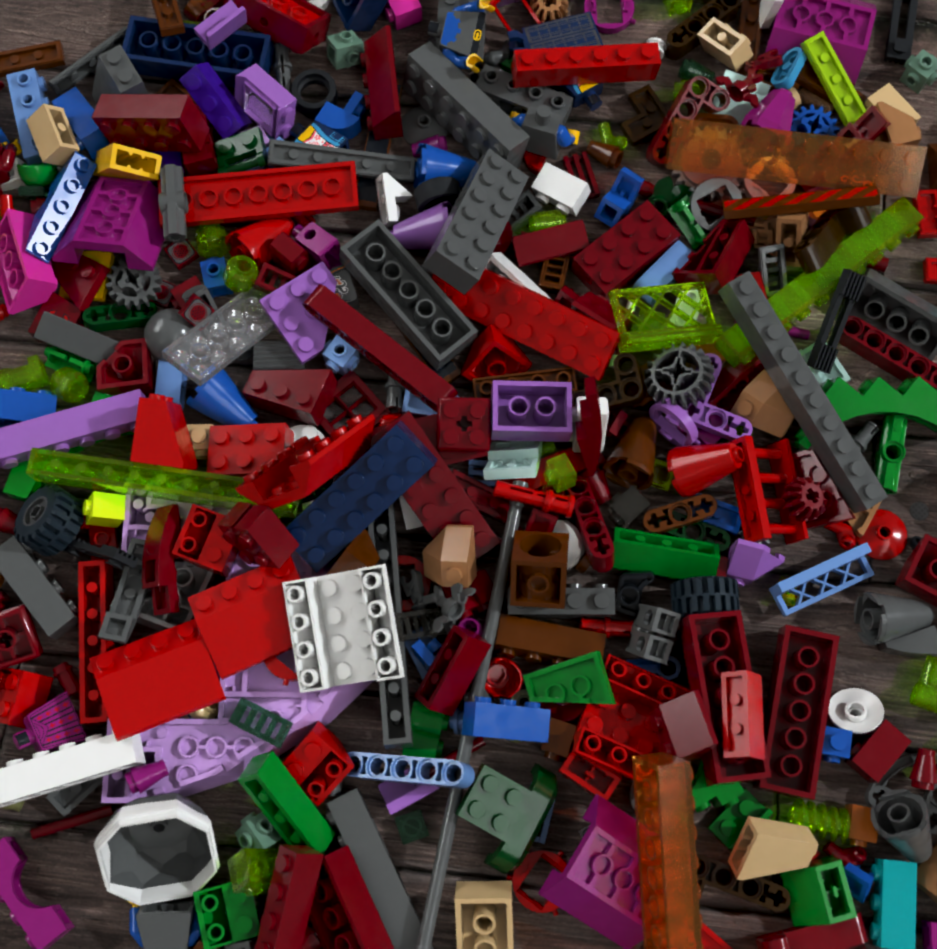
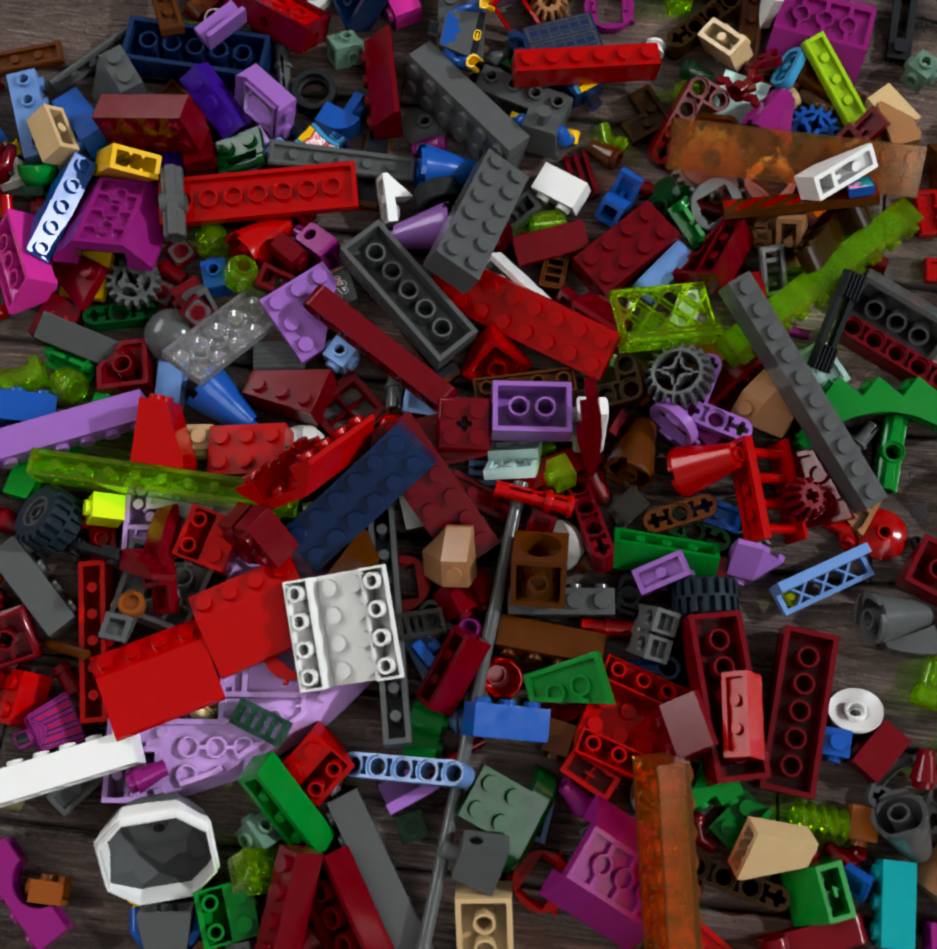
(49, 889): none -> dark orange brick
(65, 648): none -> reddish brown bar
(72, 821): dark red bar -> none
(132, 603): none -> dark orange tile
(144, 565): none -> dark red slope
(171, 272): none -> dark red pin
(451, 608): dark grey piece -> none
(477, 859): none -> dark grey torso
(534, 162): red tile -> none
(575, 797): none -> magenta cone
(662, 477): clear neon green tile -> none
(662, 573): none -> medium lavender panel
(703, 840): none -> dark red arm
(835, 173): none -> white slope
(861, 187): none -> blue tile

